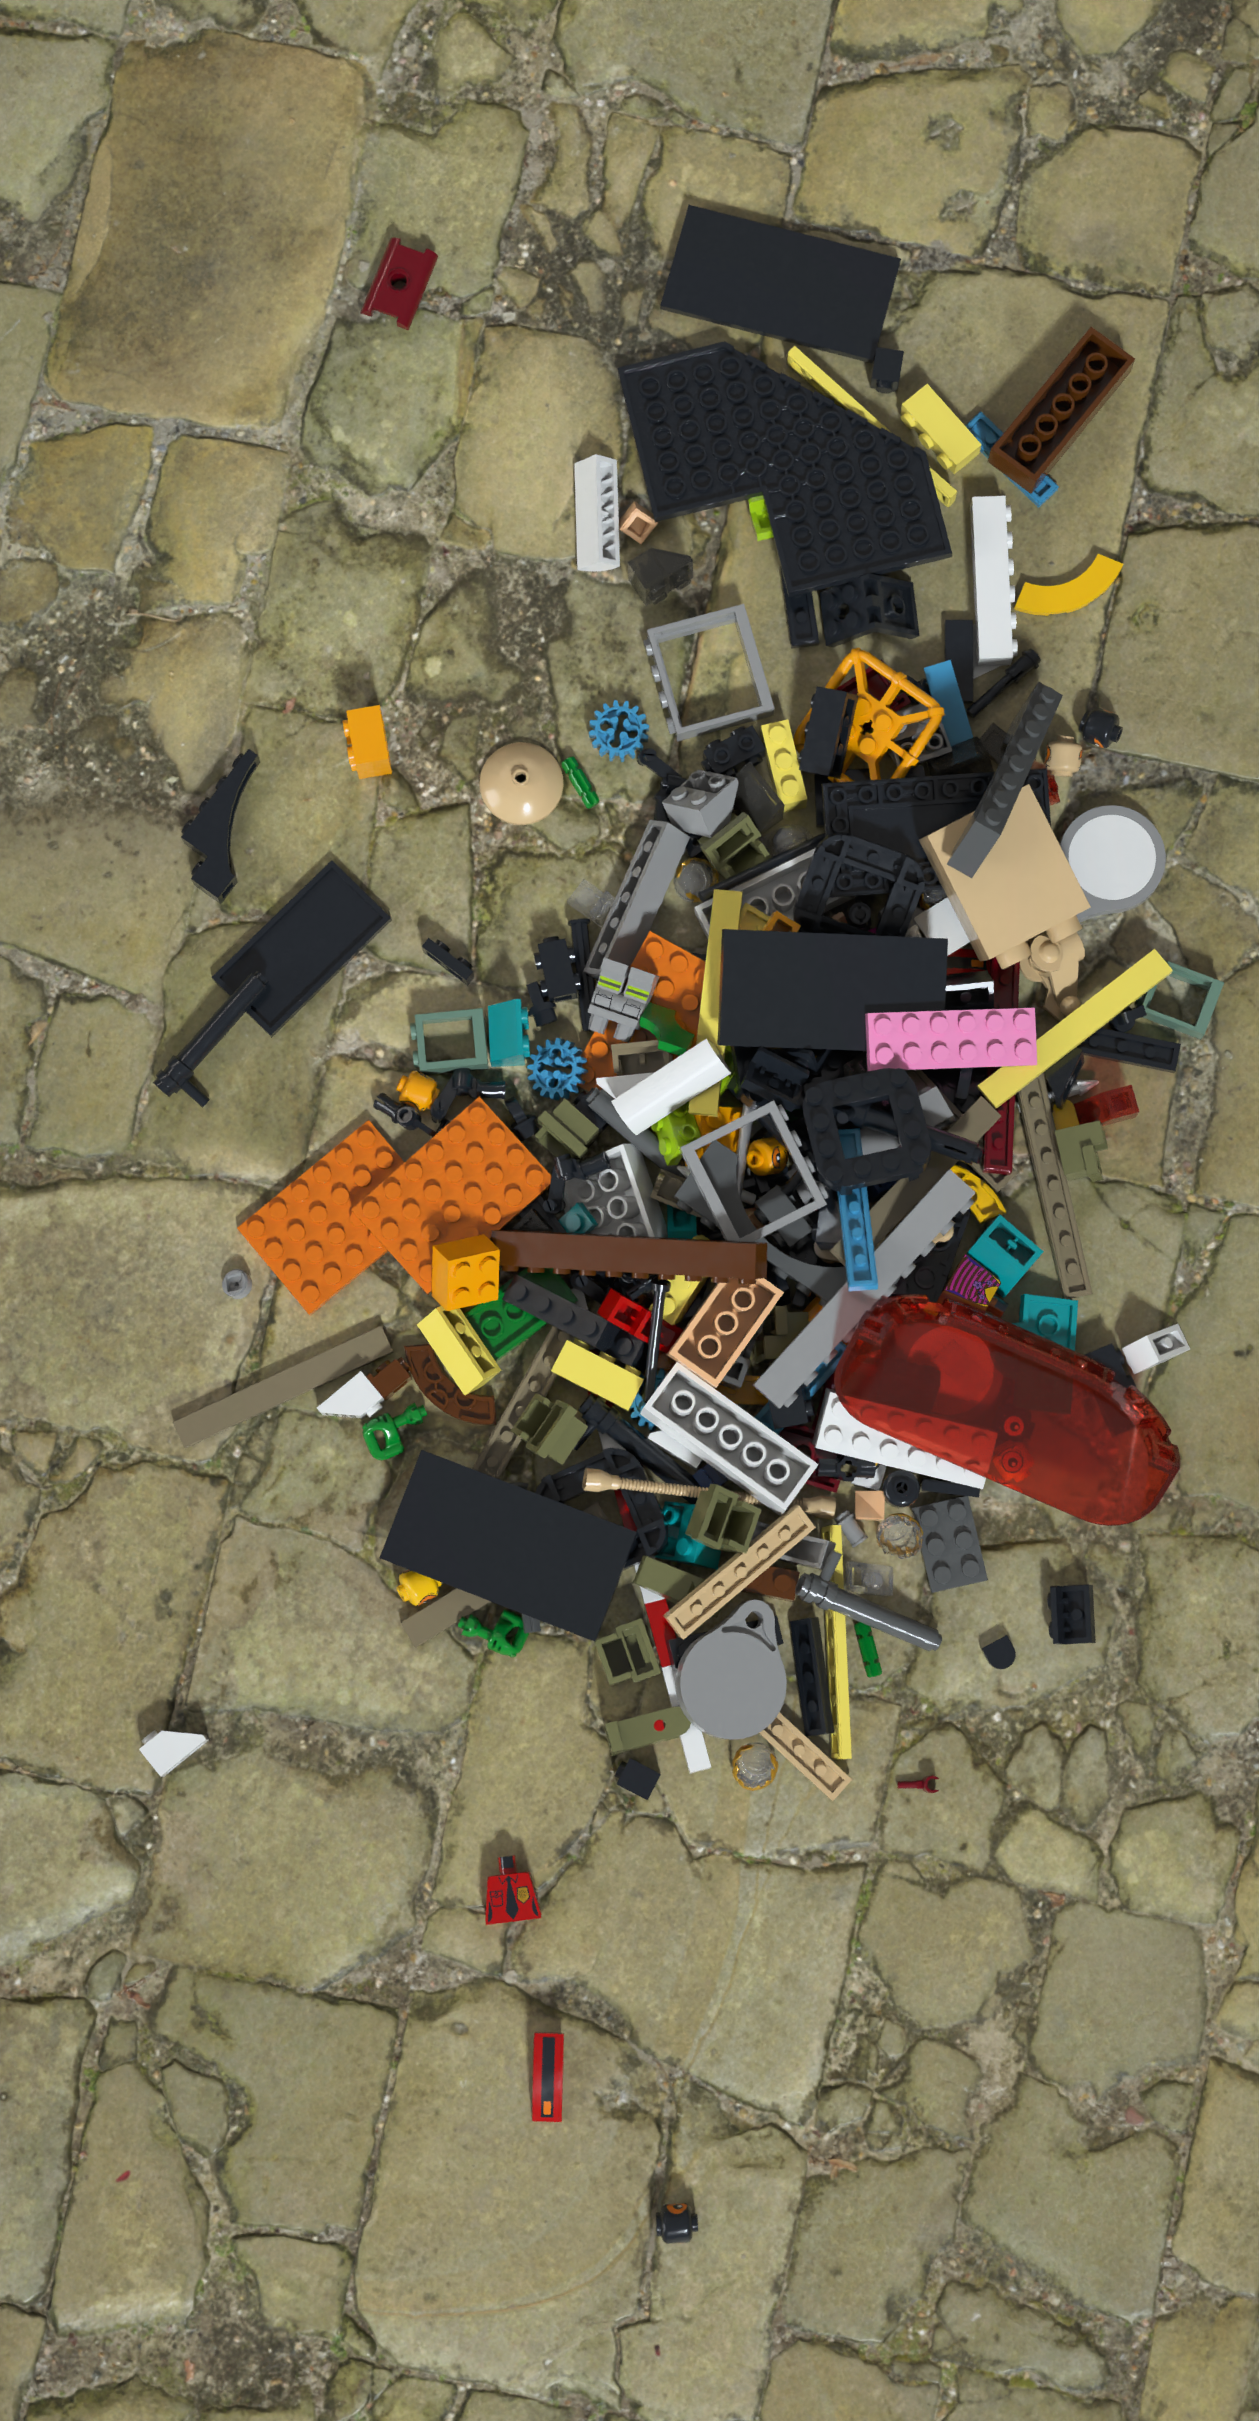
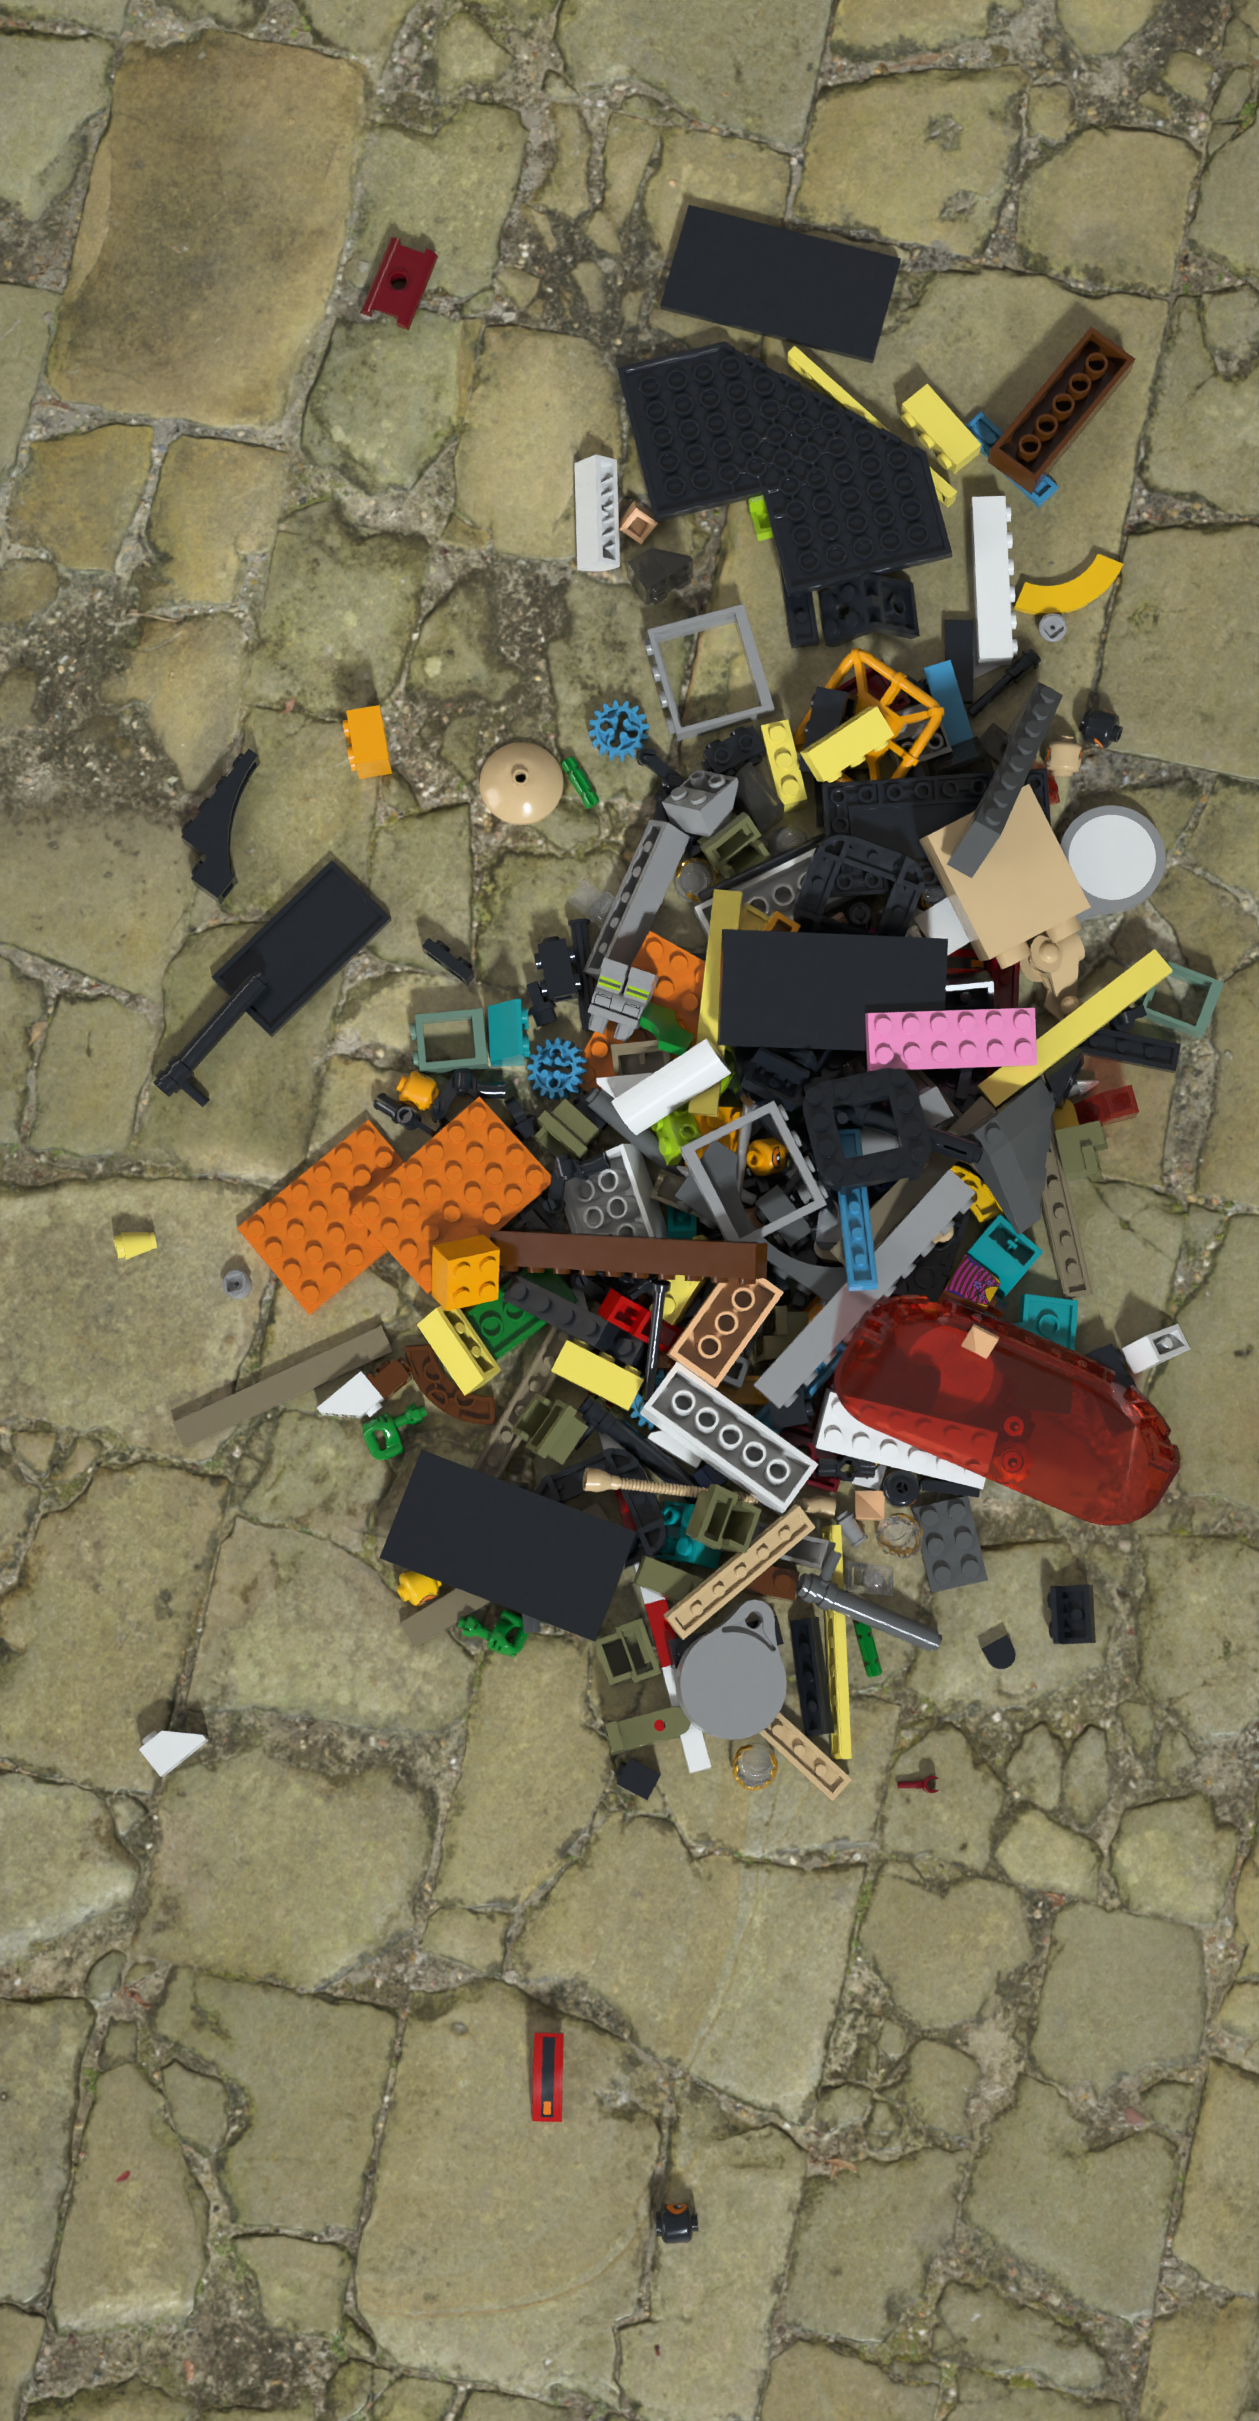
(134, 1243): none -> light yellow cone
(510, 1895): red torso -> none
(578, 1220): teal plate -> none
(847, 744): none -> light yellow brick
(886, 370): black brick -> none
(980, 1341): none -> light nougat slope
(1016, 1153): none -> dark grey slope
(1052, 627): none -> light grey tile

